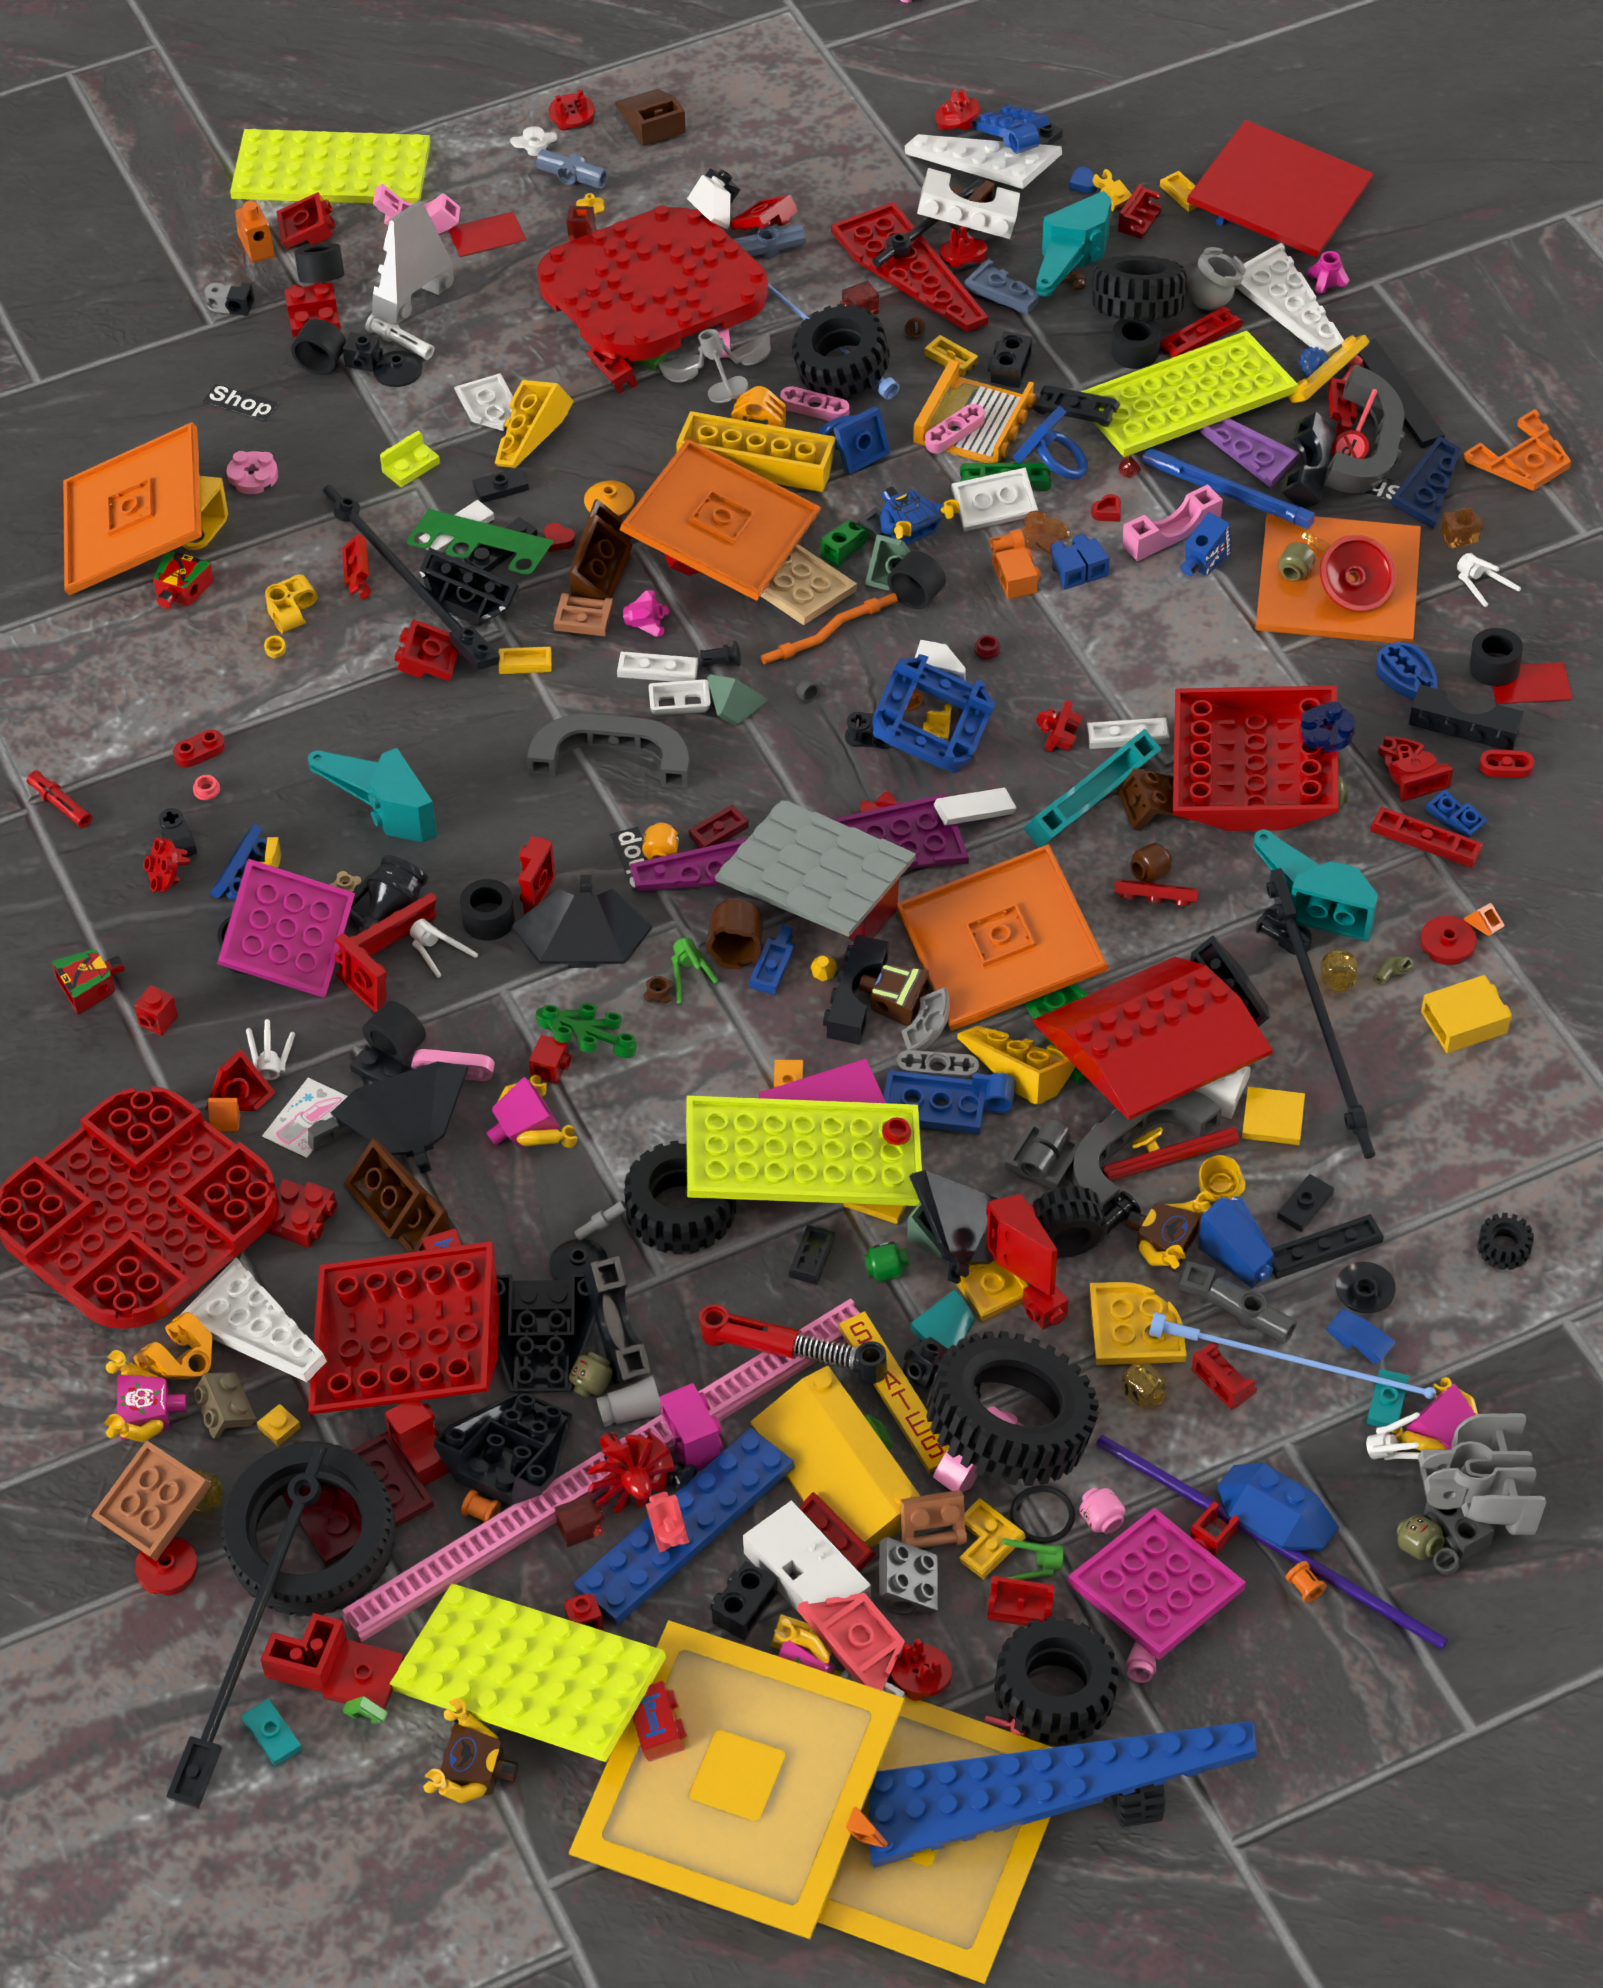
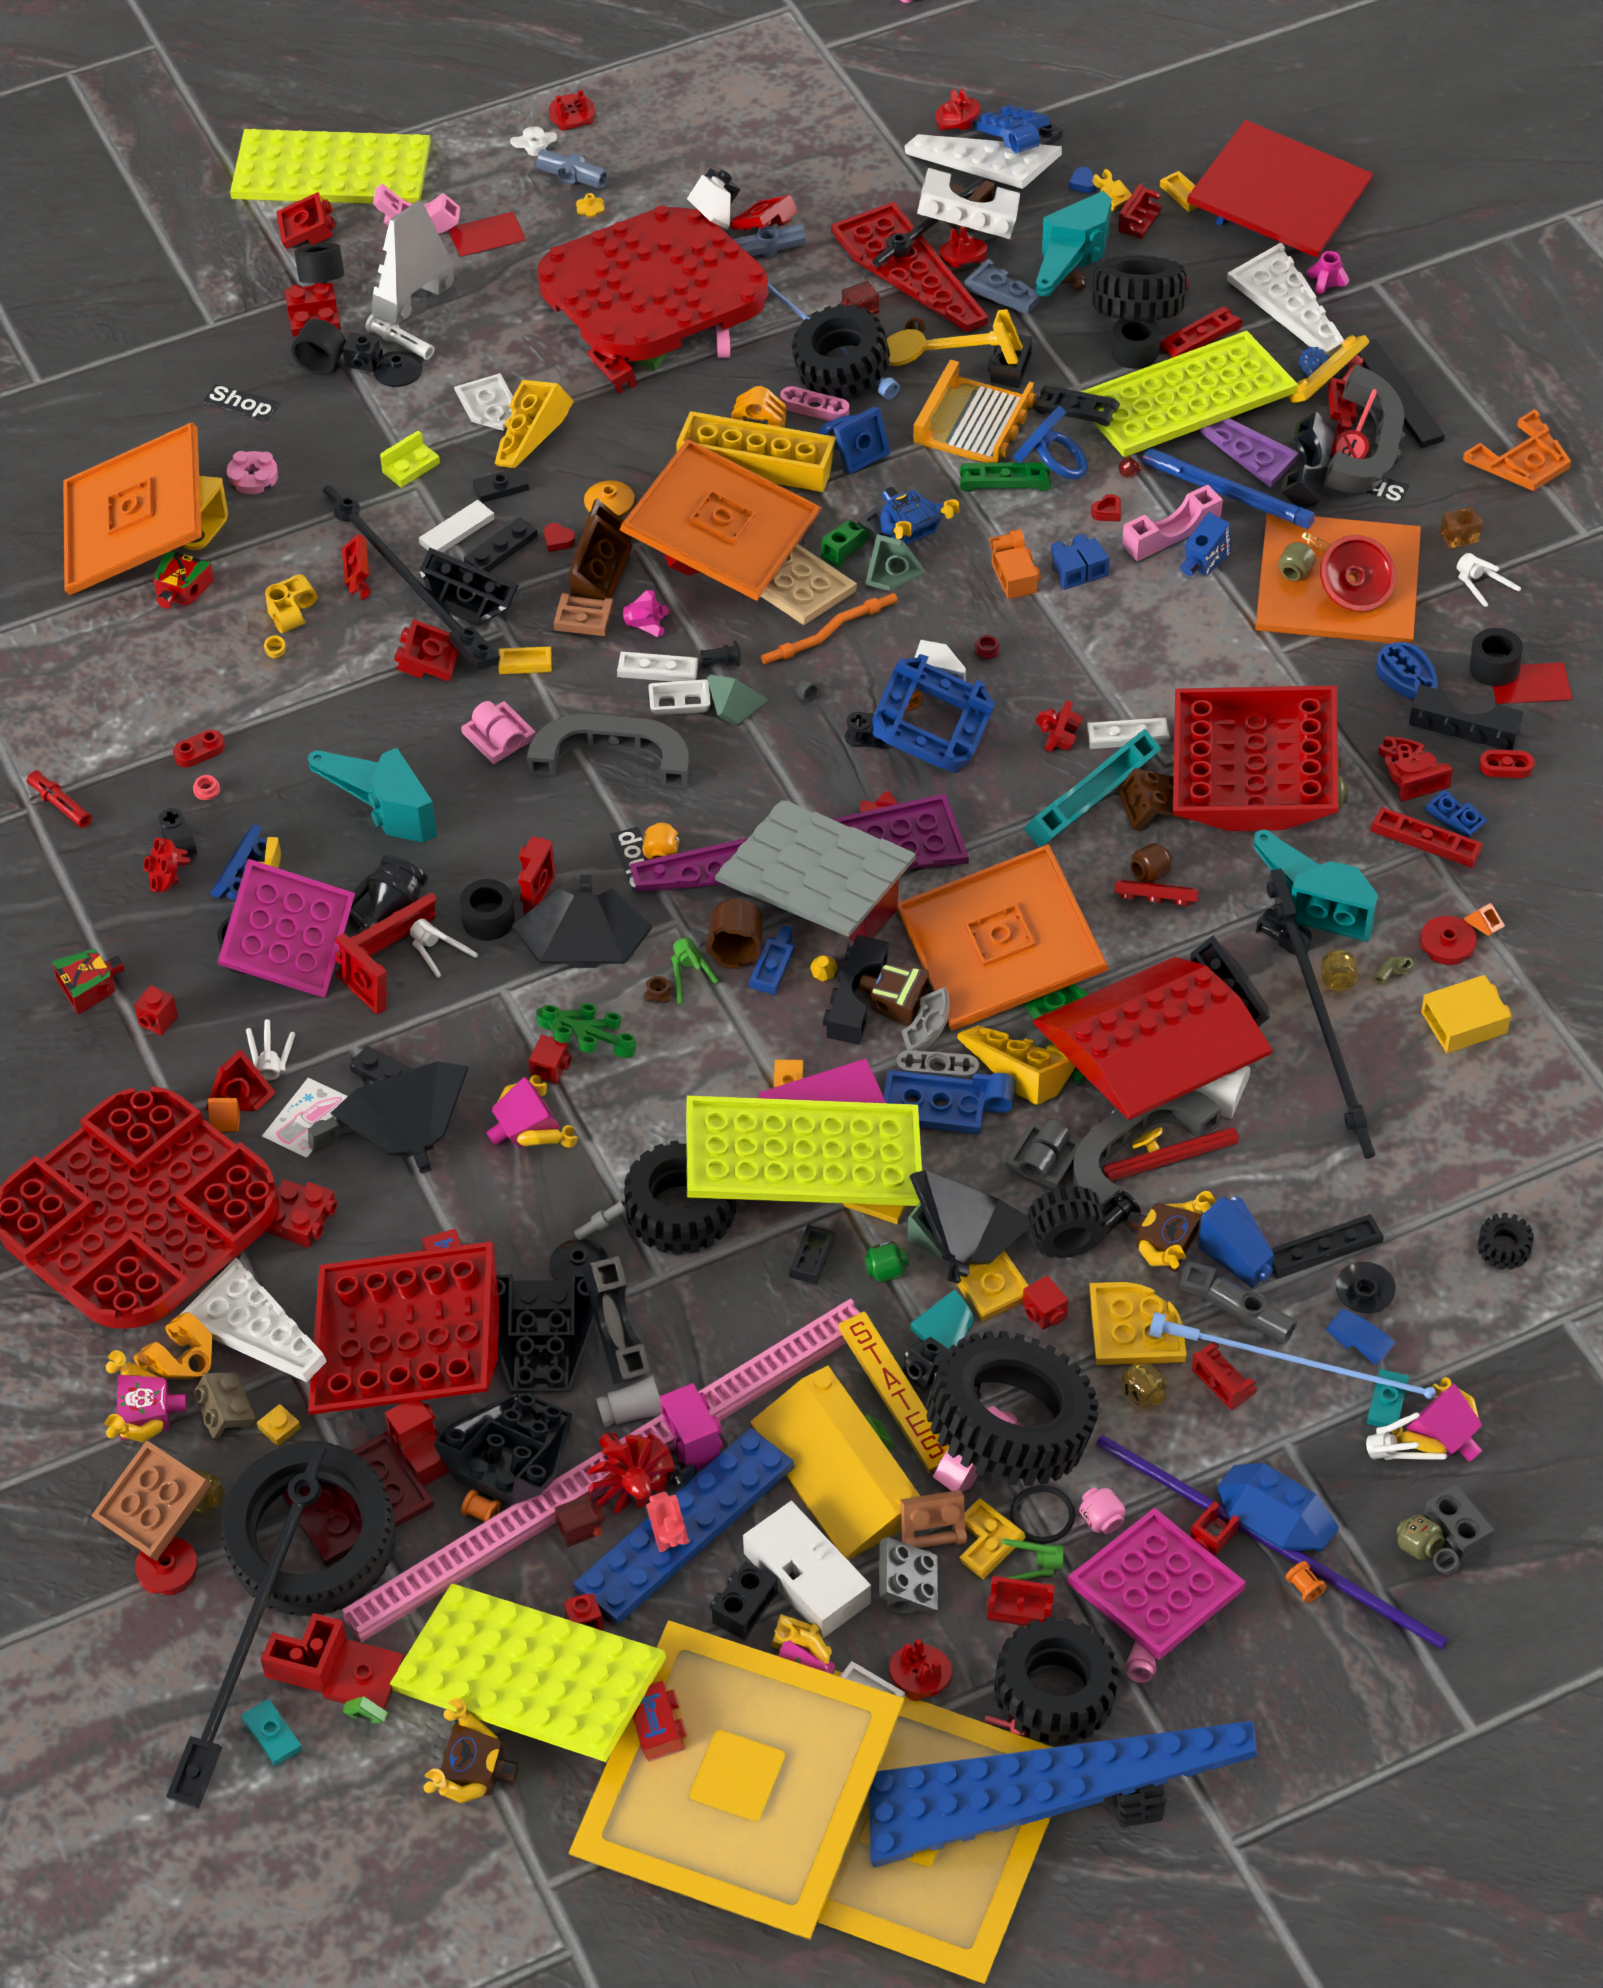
(230, 298): leg -> none
(249, 221): orange torso -> none
(346, 881): tan plate -> none
(394, 1031): black piece -> none
(395, 1198): reddish brown slope -> none
(476, 532): green piece -> none
(479, 1066): bright pink beam -> none
(497, 731): none -> bright pink plate
(580, 221): clear red brick -> none
(590, 1375): olive head -> none
(653, 116): reddish brown slope -> none
(711, 346): light grey plant -> none
(719, 827): dark red plate -> none
(722, 1327): piece -> none
(837, 1531): red tile -> none
(856, 1636): coral wing -> none
(864, 1830): orange slope -> none
(896, 1131): red plate -> none
(910, 343): none -> yellow piece
(916, 579): black piece -> none
(939, 722): yellow slope -> none
(941, 438): bright pink beam -> none
(943, 357): yellow tile -> none
(974, 806): white tile -> none
(994, 499): white tile -> none
(1021, 1242): red slope -> none
(1045, 533): clear orange plate -> none
(1214, 279): light grey tile -> none
(1221, 1177): yellow hair -> none
(1273, 1116): yellow tile -> none
(1305, 1202): black plate -> none
(1327, 715): clear blue plate -> none
(1427, 484): dark blue wing -> none
(1485, 1474): light grey piece -> none

